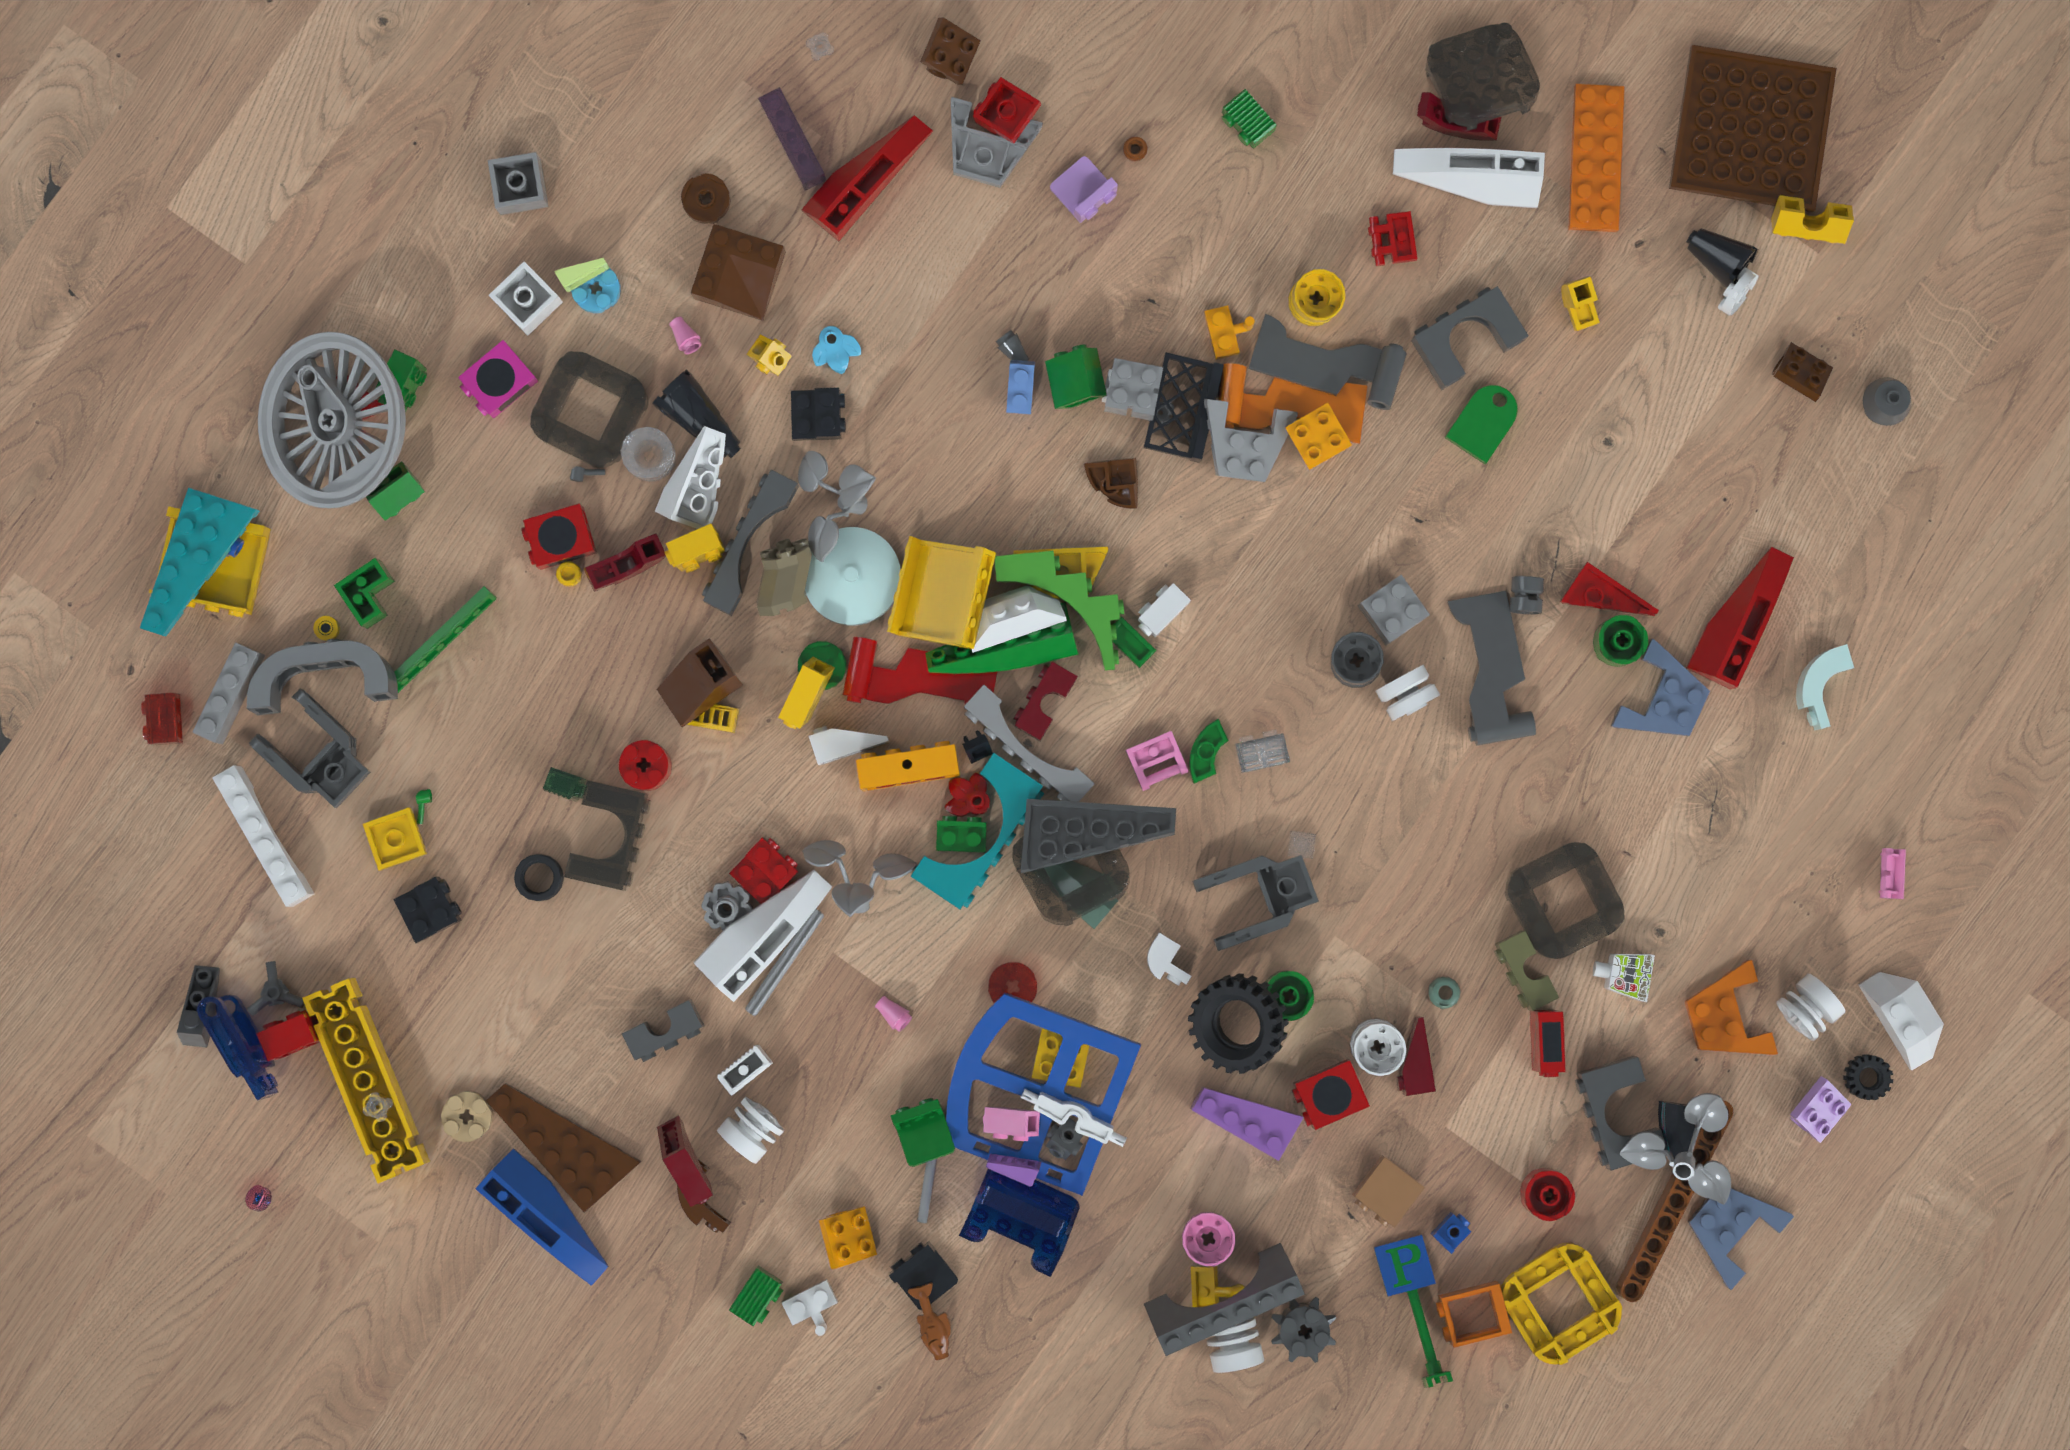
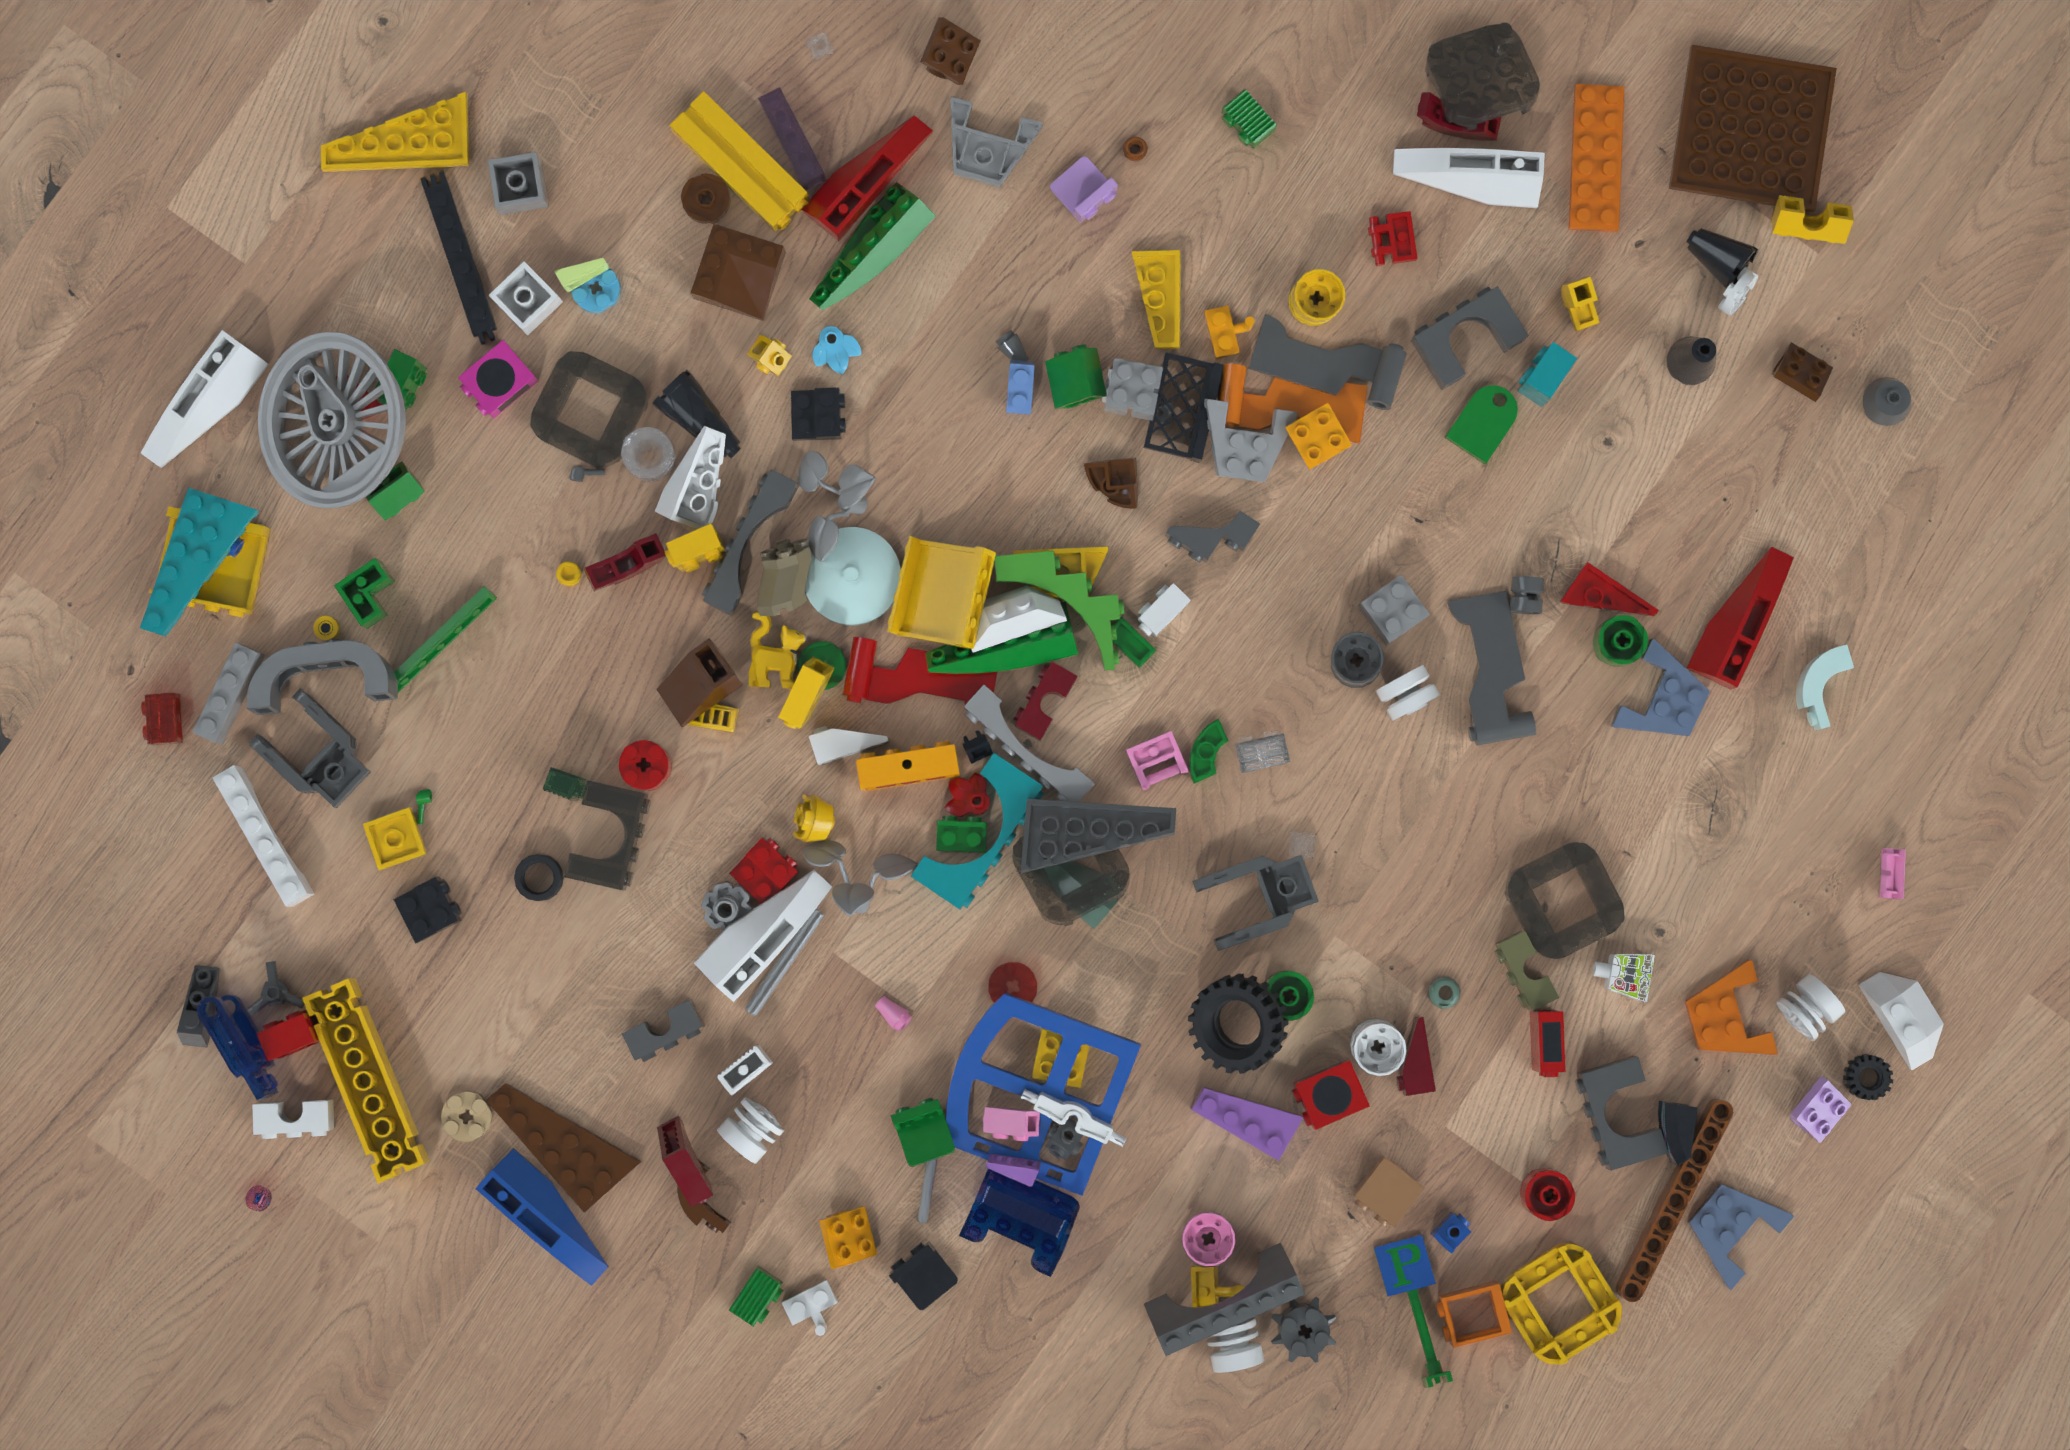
(205, 397): none -> white wedge
(271, 1120): none -> white arch
(370, 1108): clear plate -> none
(414, 140): none -> yellow wing
(459, 257): none -> black hinge
(558, 536): red brick -> none
(685, 336): bright pink cone -> none
(740, 162): none -> yellow brick
(773, 659): none -> yellow animal
(813, 819): none -> yellow cone
(874, 244): none -> green wedge
(933, 1328): dark orange animal -> none
(1006, 110): red plate -> none
(1160, 957): white brick -> none
(1161, 291): none -> yellow wing
(1203, 541): none -> dark grey arch
(1544, 378): none -> teal brick
(1692, 360): none -> black cone
(1708, 1181): light grey plant -> none

